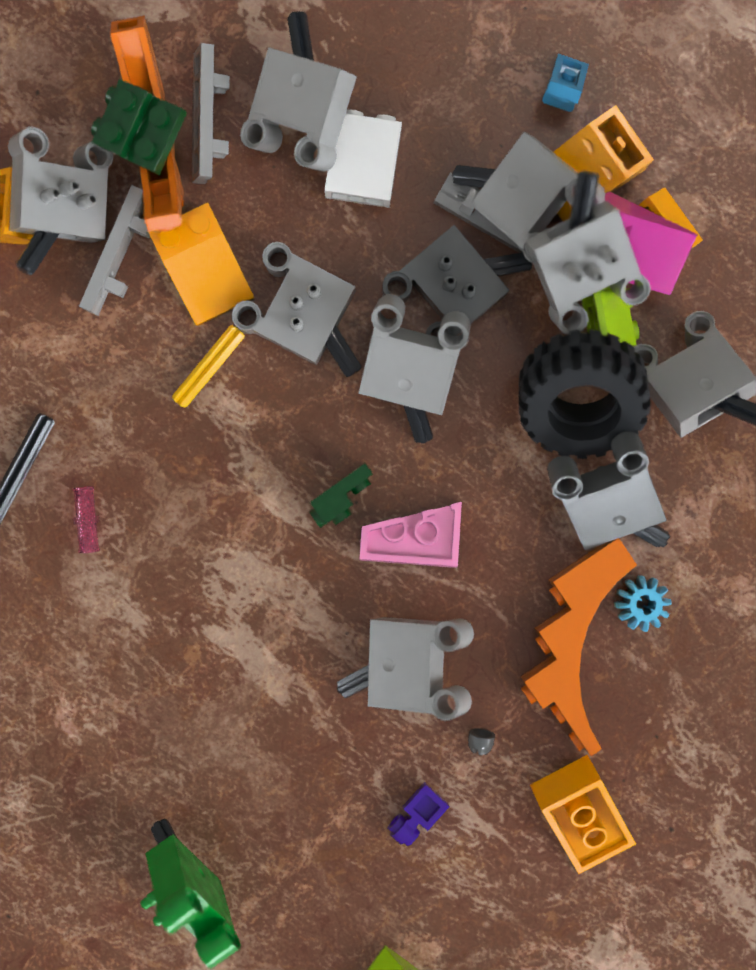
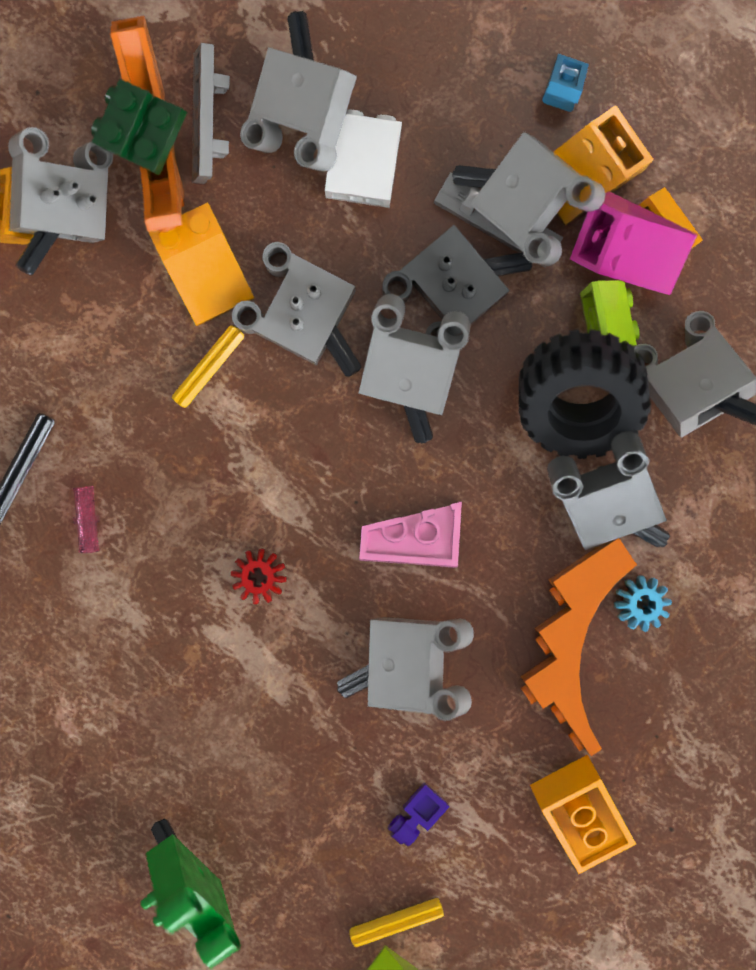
(103, 277): light grey hinge -> none
(250, 583): none -> red gear
(335, 502): dark green plate -> none
(396, 922): none -> yellow axle
(481, 741): dark grey hinge -> none
(585, 257): light grey piece -> none

